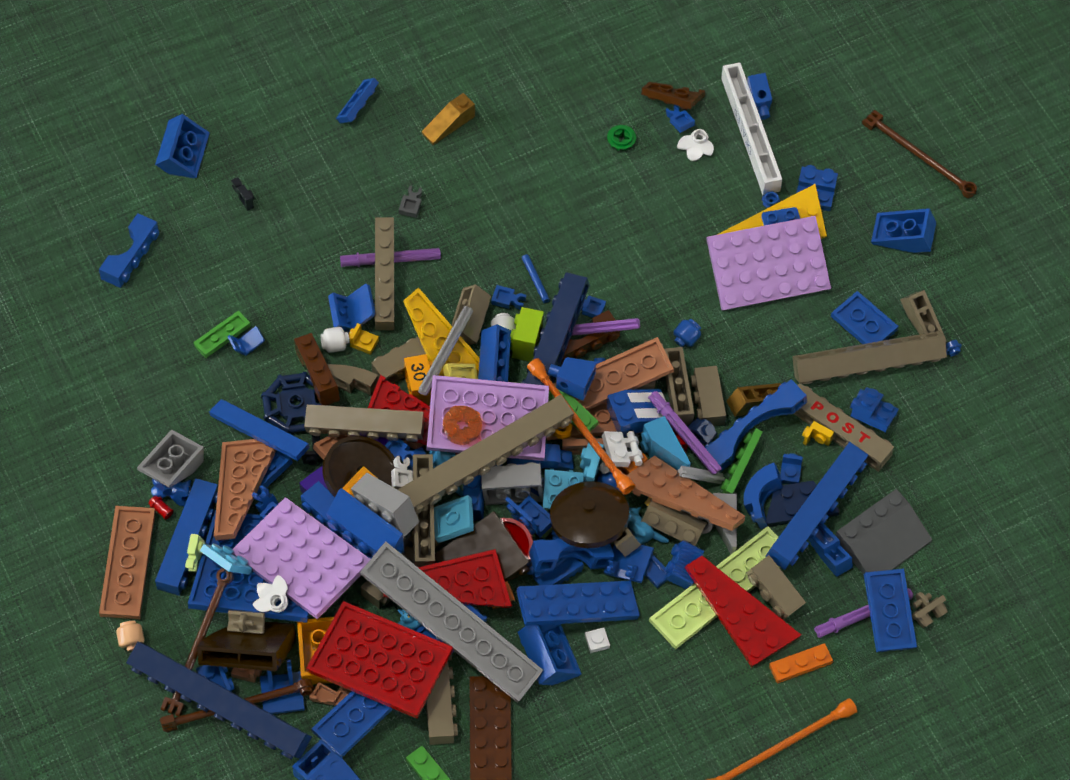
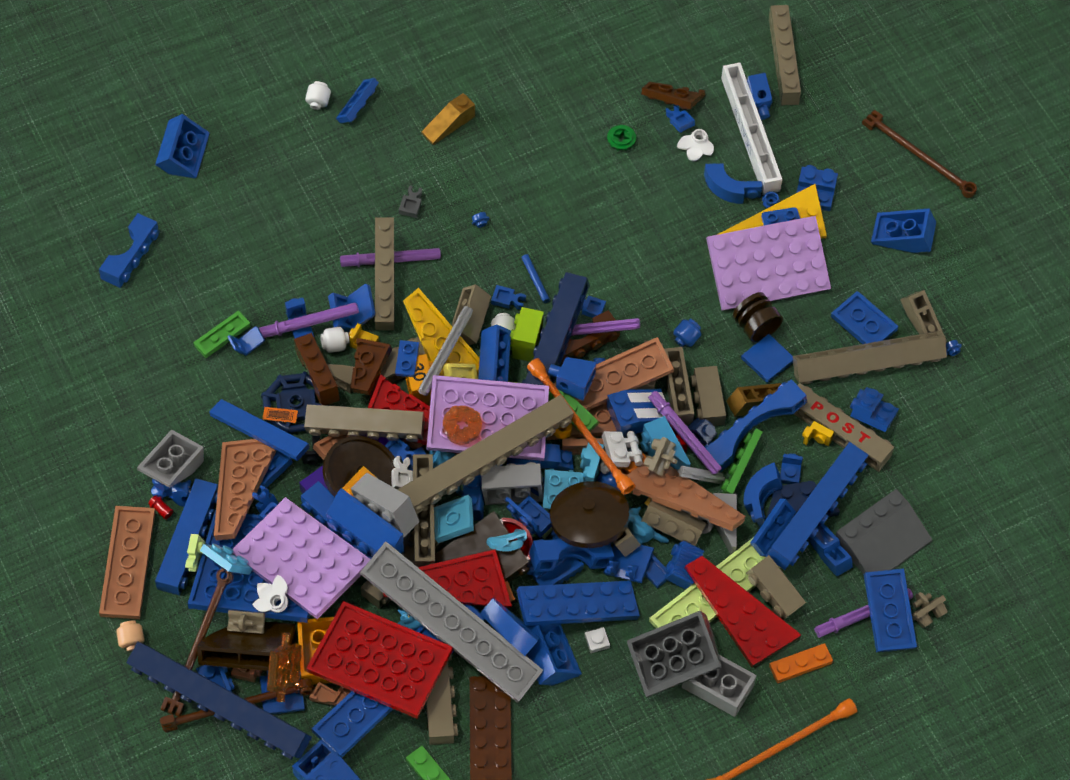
(245, 196): black plate -> none
(279, 414): none -> sticker
(284, 667): none -> clear orange plate
(294, 309): none -> blue bracket
(309, 320): none -> medium lavender axle
(318, 95): none -> white head
(368, 364): none -> reddish brown wing
(407, 358): none -> blue bracket
(480, 219): none -> blue plate
(502, 542): none -> medium azure helmet
(509, 626): none -> blue slope
(662, 457): none -> dark tan hips
(674, 653): none -> dark grey slope
(723, 687): none -> light grey brick
(728, 188): none -> blue arch
(757, 316): none -> dark brown wheel
(767, 358): none -> blue tile
(773, 527): none -> blue plate
(784, 55): none -> dark tan brick

